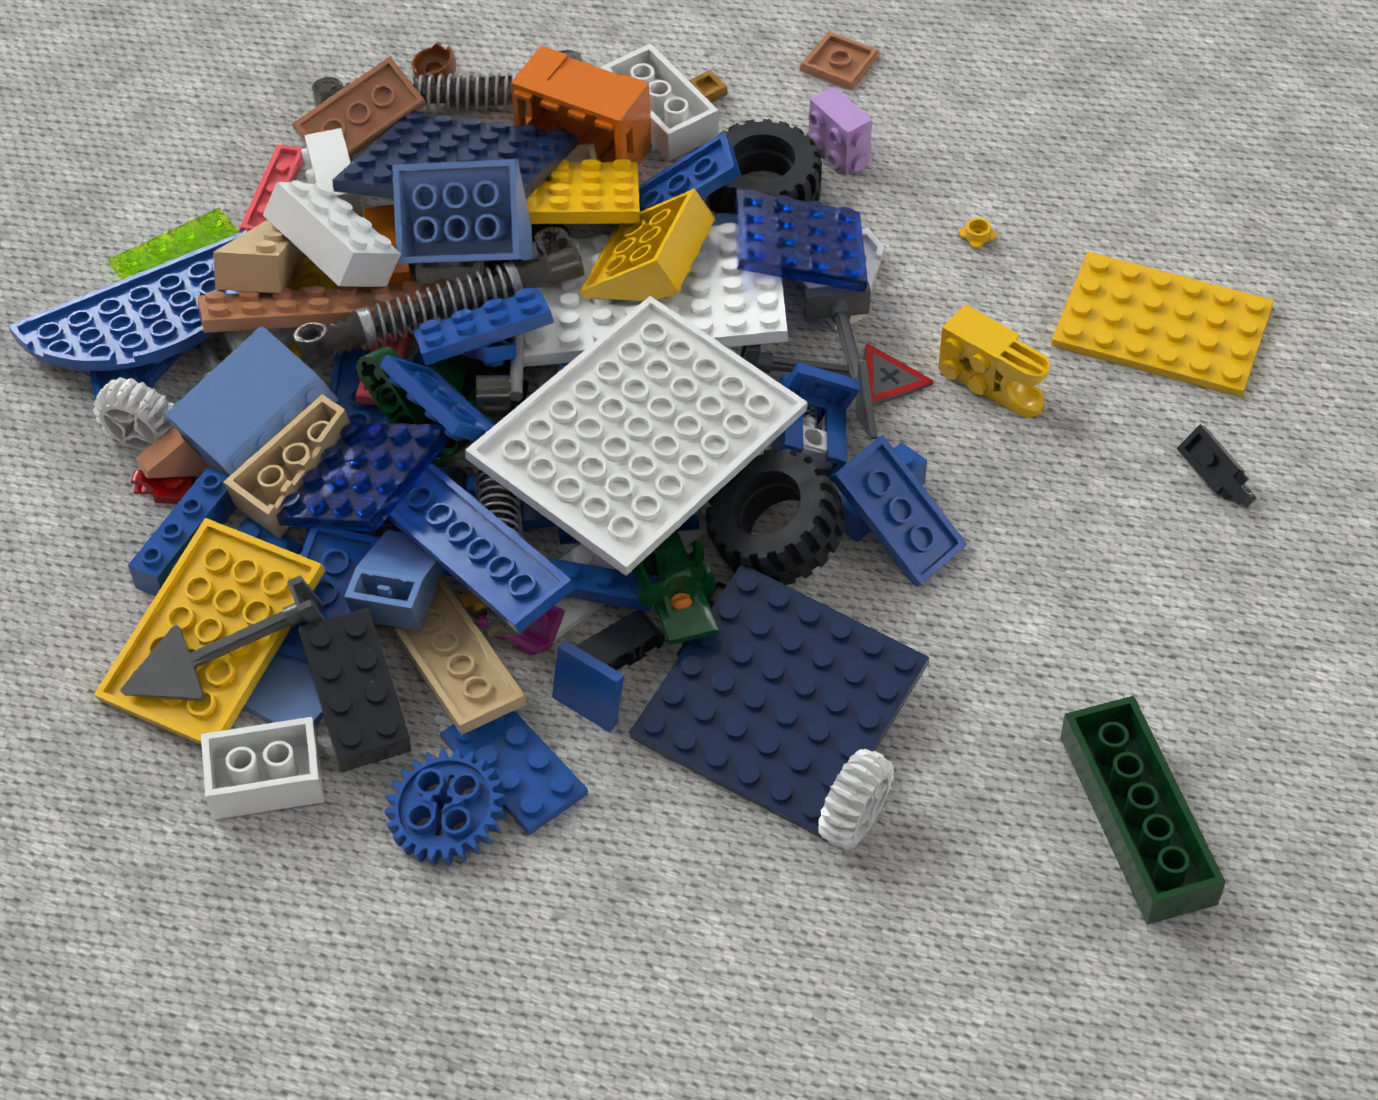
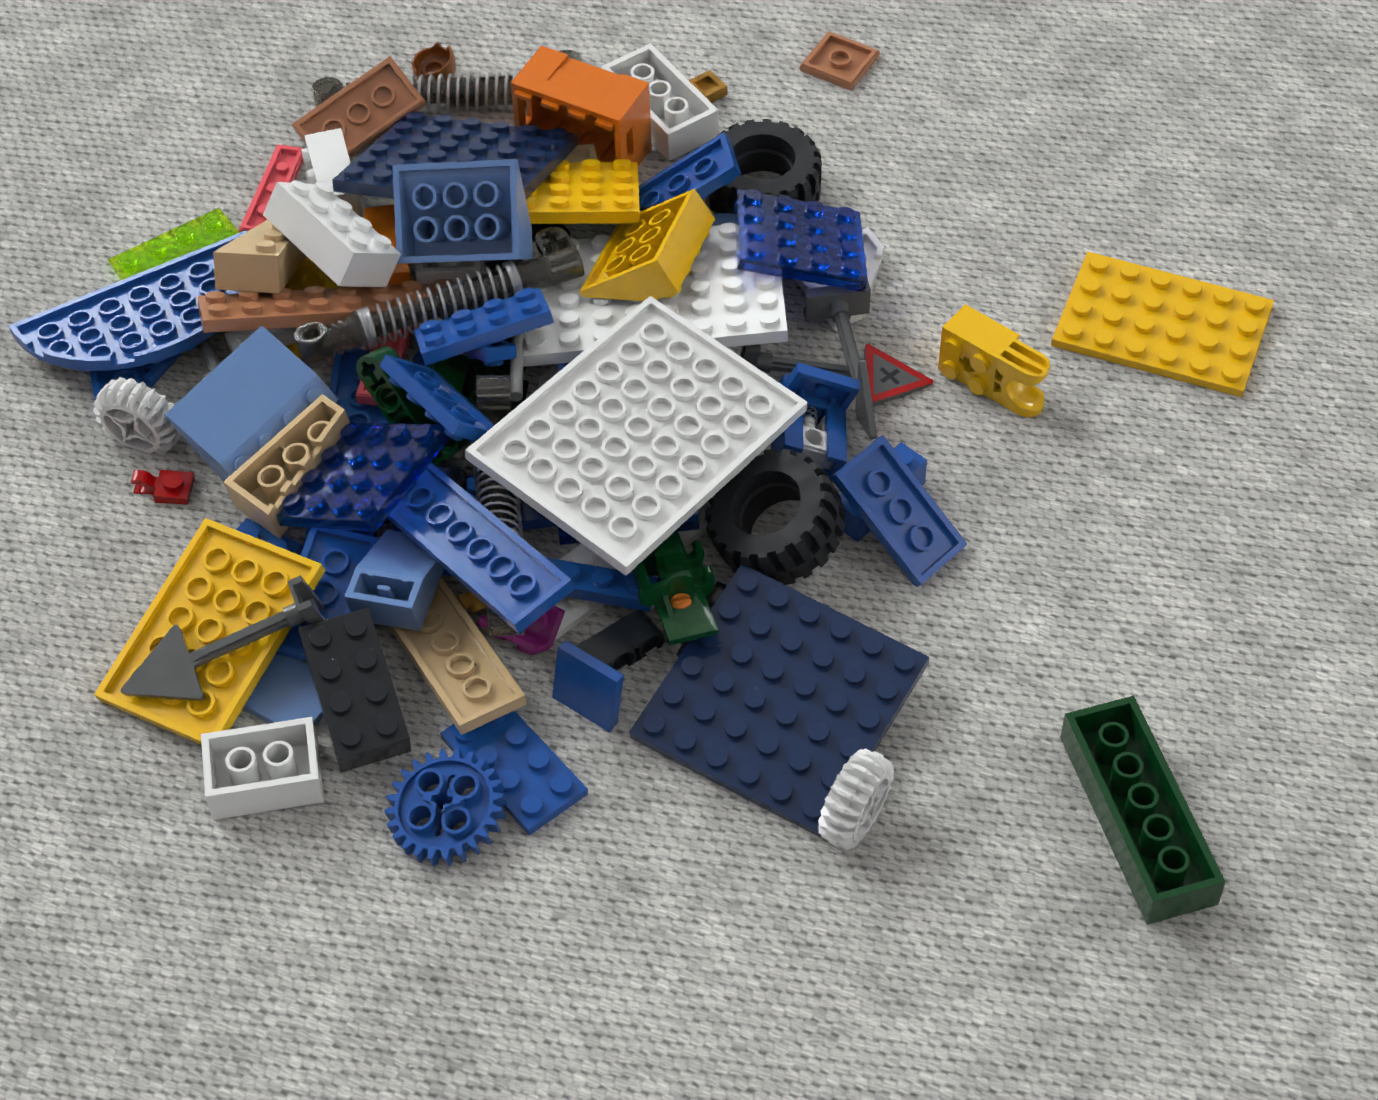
(159, 555): blue brick -> none
(171, 457): nougat slope -> none
(840, 131): lavender brick -> none
(977, 232): yellow plate -> none
(1216, 466): black hinge -> none

